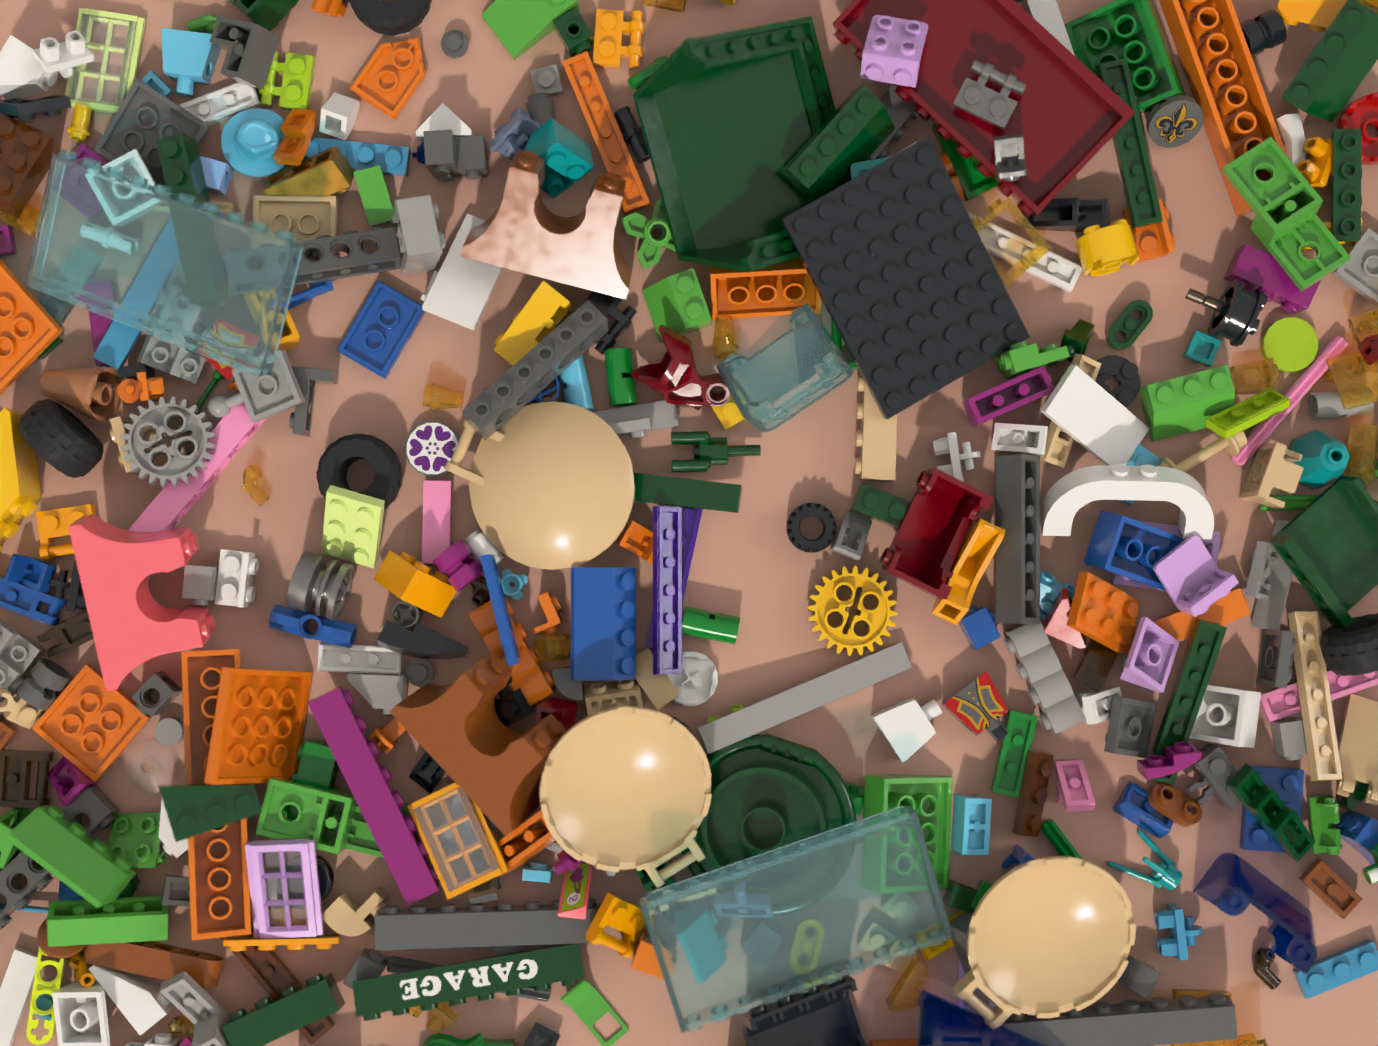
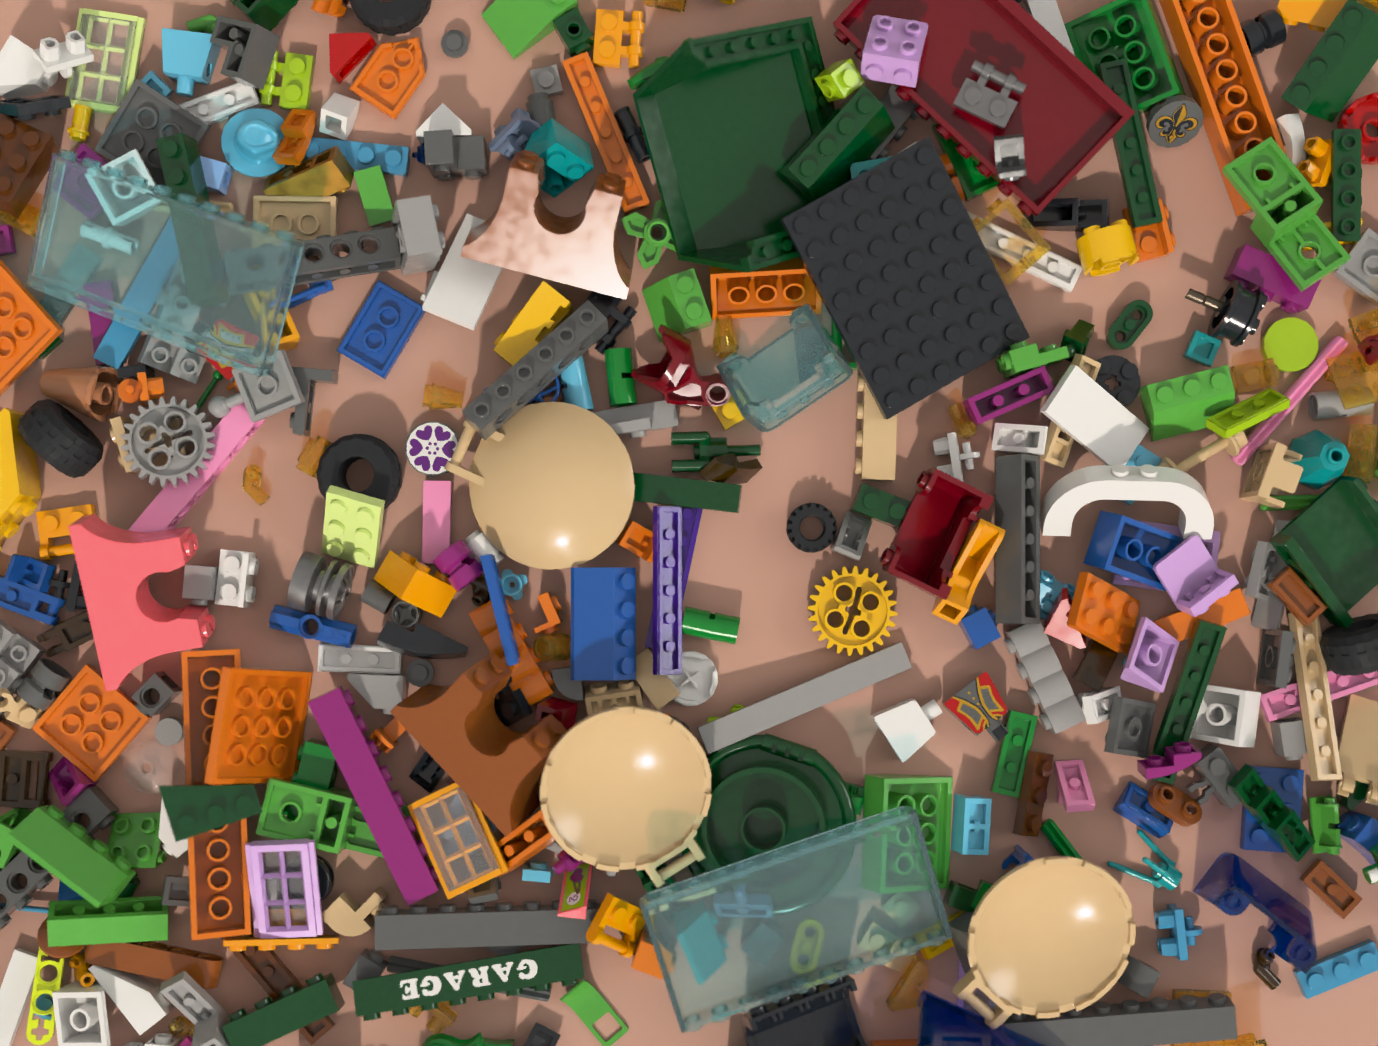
(311, 455): none -> clear yellow brick
(347, 52): none -> red slope
(378, 597): none -> dark grey beam
(729, 470): none -> dark brown slope
(839, 80): none -> lime brick
(963, 428): none -> clear yellow arm
(1296, 596): none -> dark orange tile

